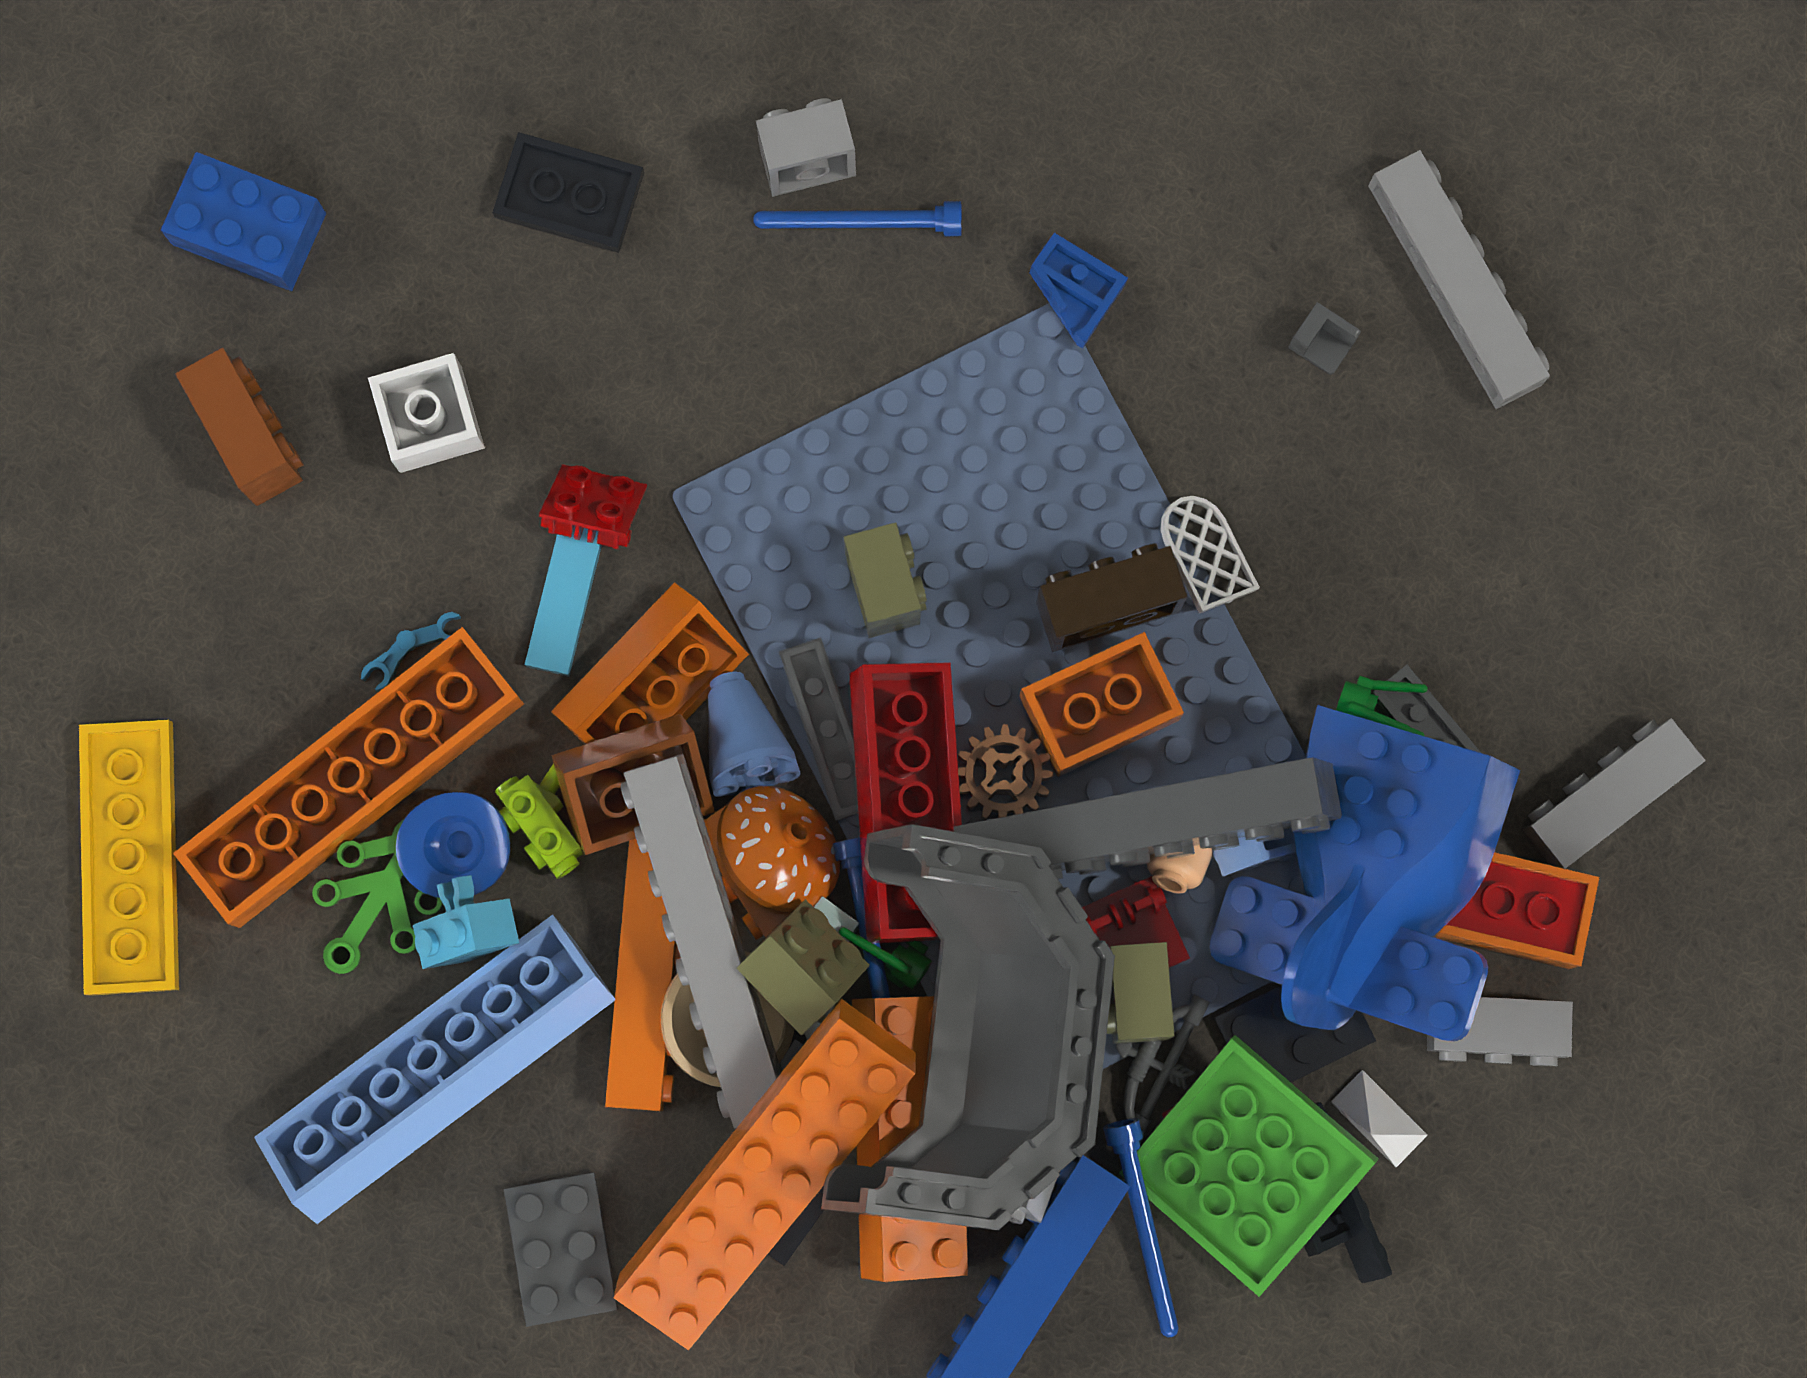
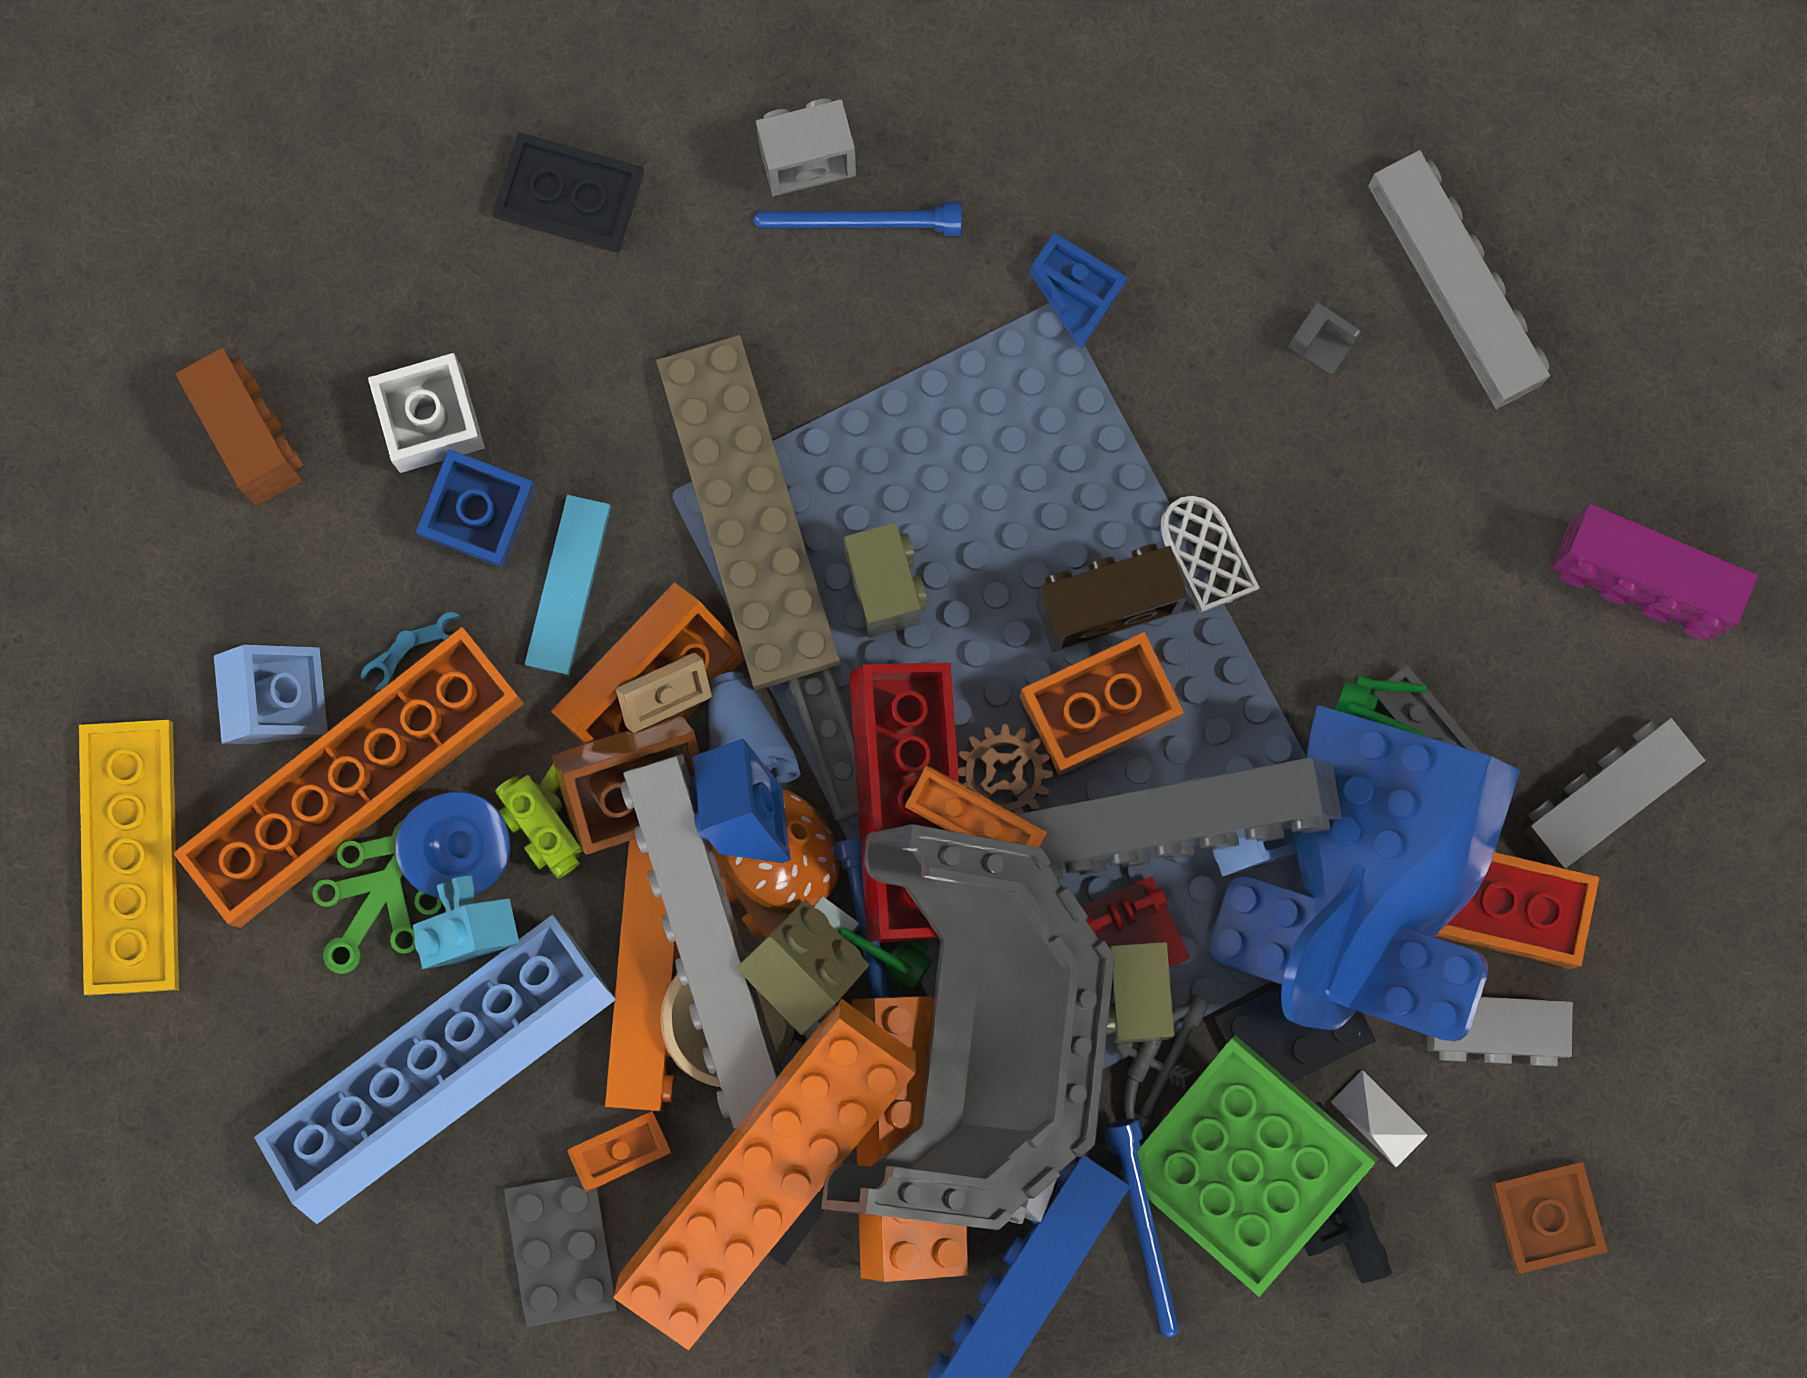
(243, 221): blue brick -> none
(270, 694): none -> light blue slope
(476, 509): none -> blue brick
(594, 503): red hinge -> none
(618, 1151): none -> orange plate
(664, 692): none -> tan plate
(740, 804): none -> blue slope
(748, 513): none -> dark tan plate
(968, 812): none -> orange tile
(1182, 872): light nougat head -> none
(1549, 1217): none -> dark orange plate
(1653, 573): none -> magenta brick

